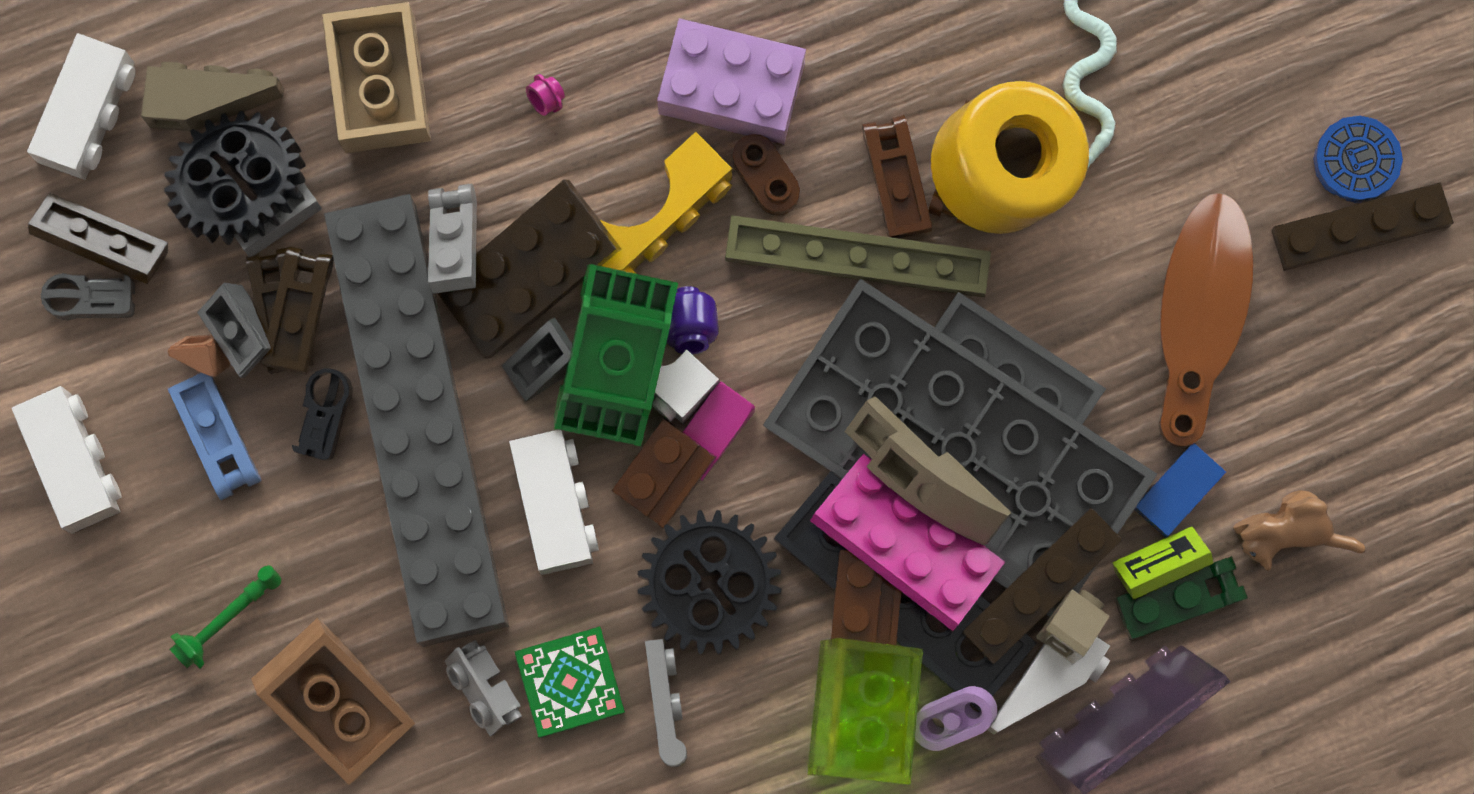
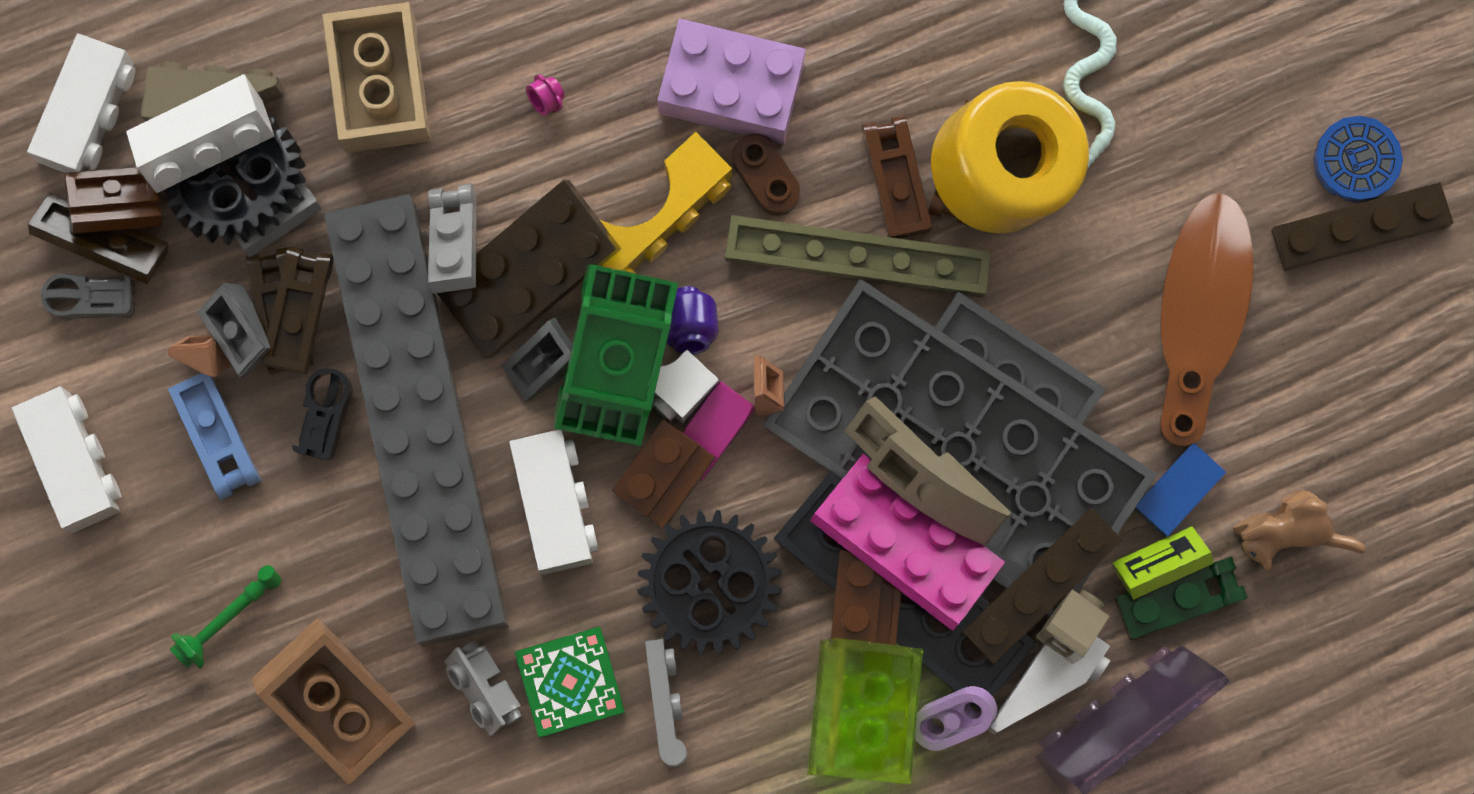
(111, 200): none -> reddish brown plate
(200, 133): none -> white brick
(768, 387): none -> nougat slope

